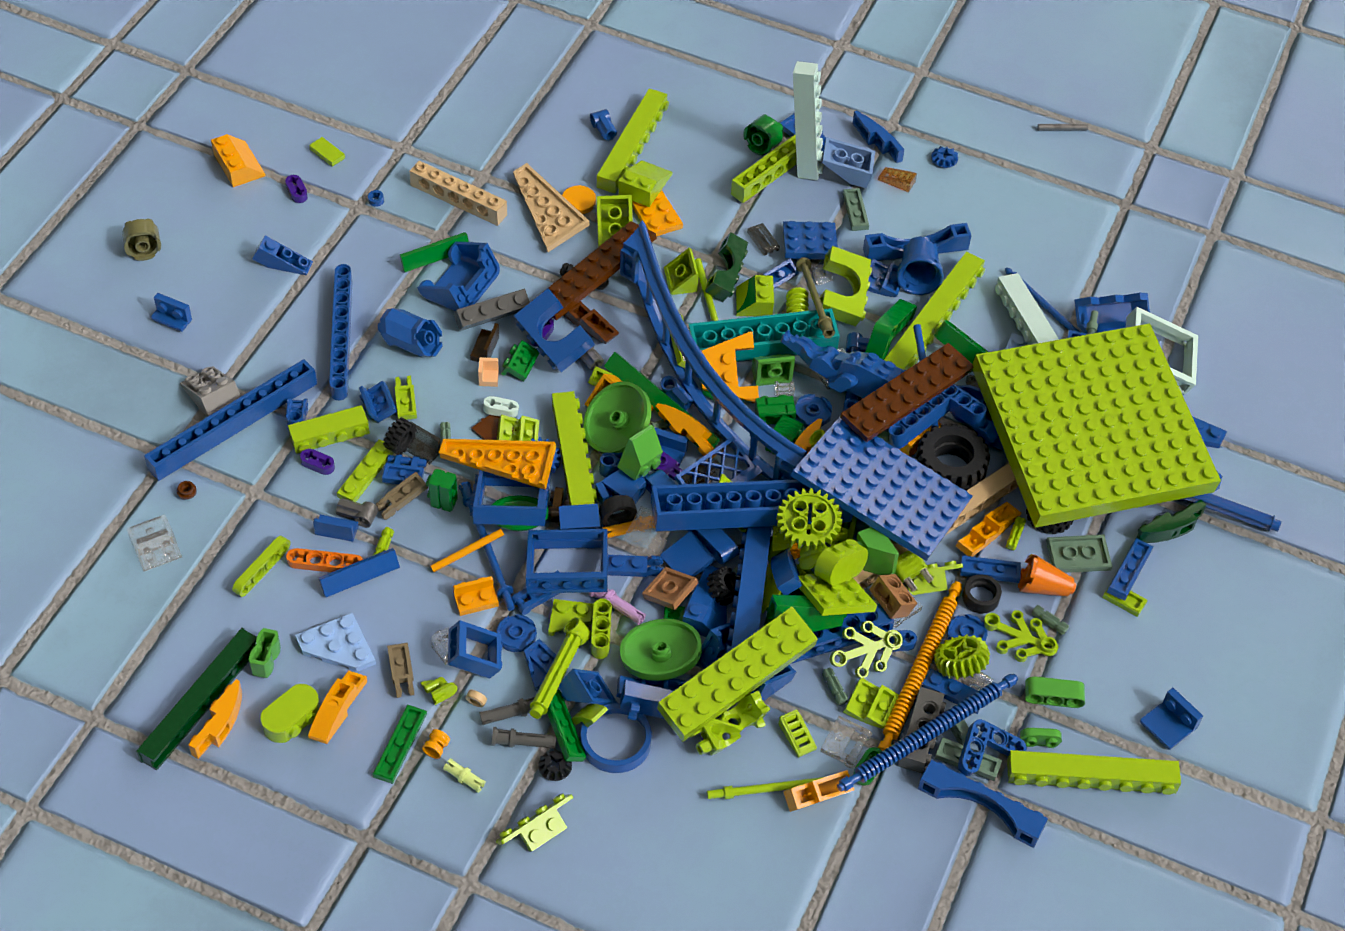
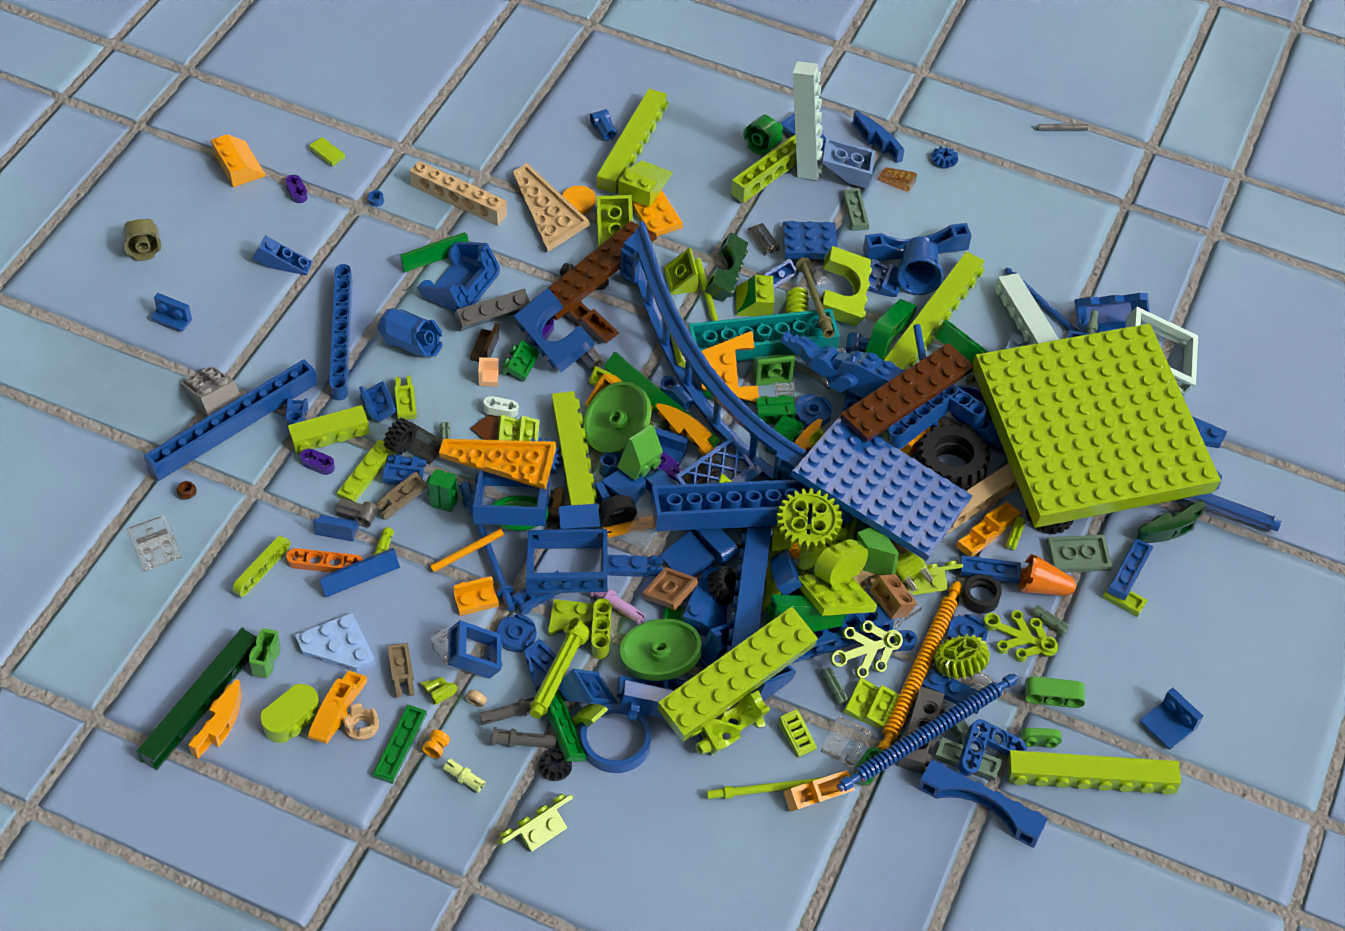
(358, 714): none -> tan piece

